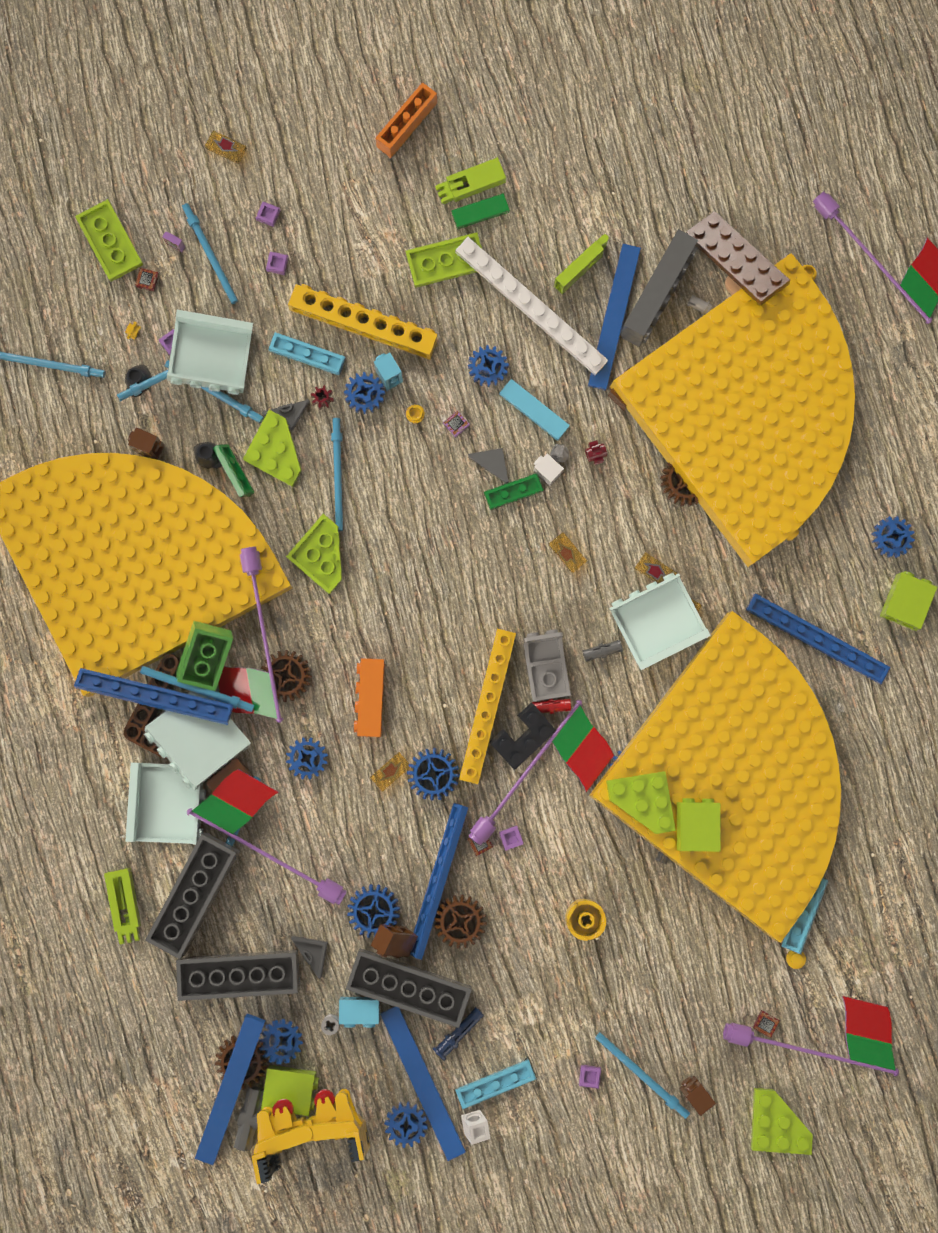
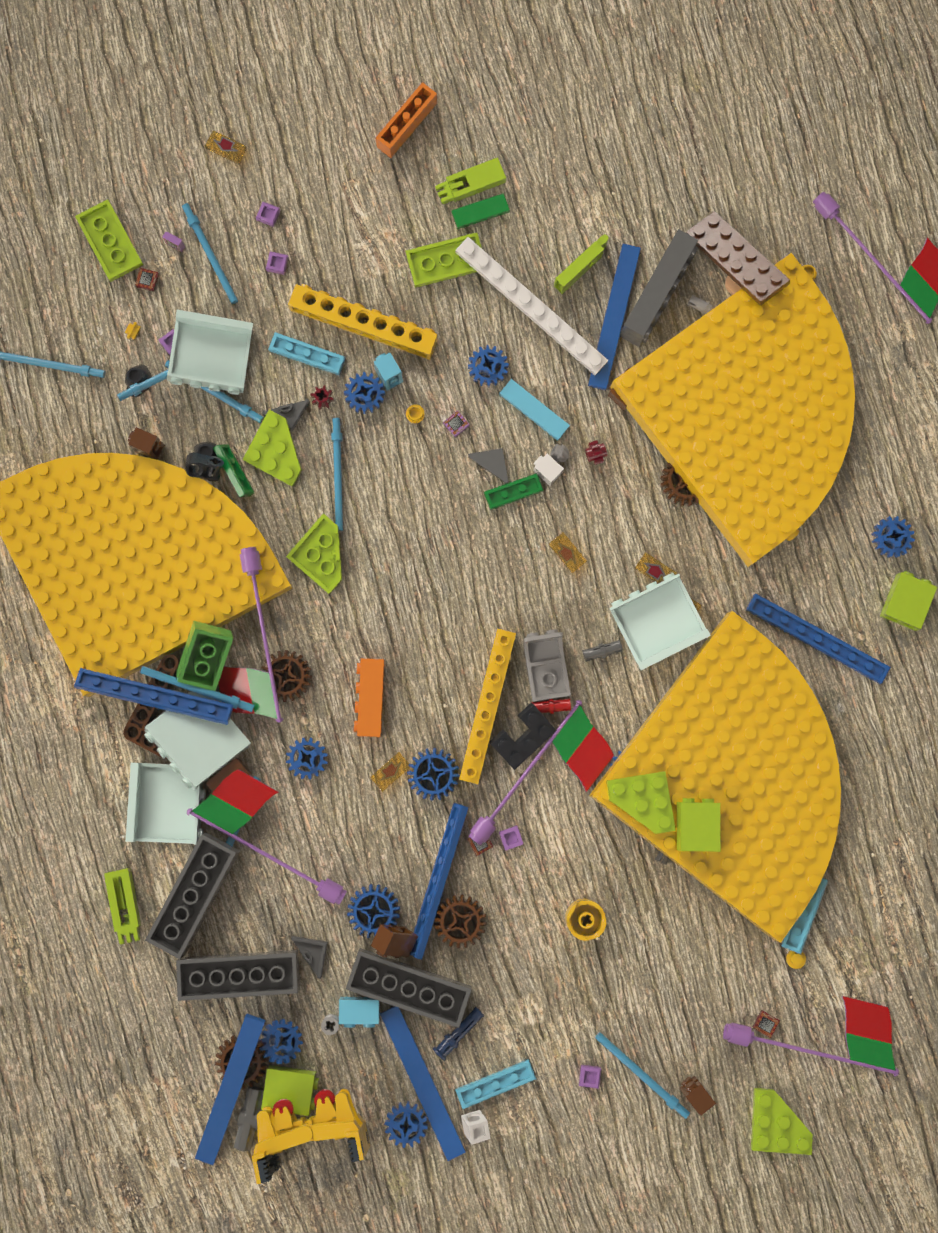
(204, 466): none -> black piece

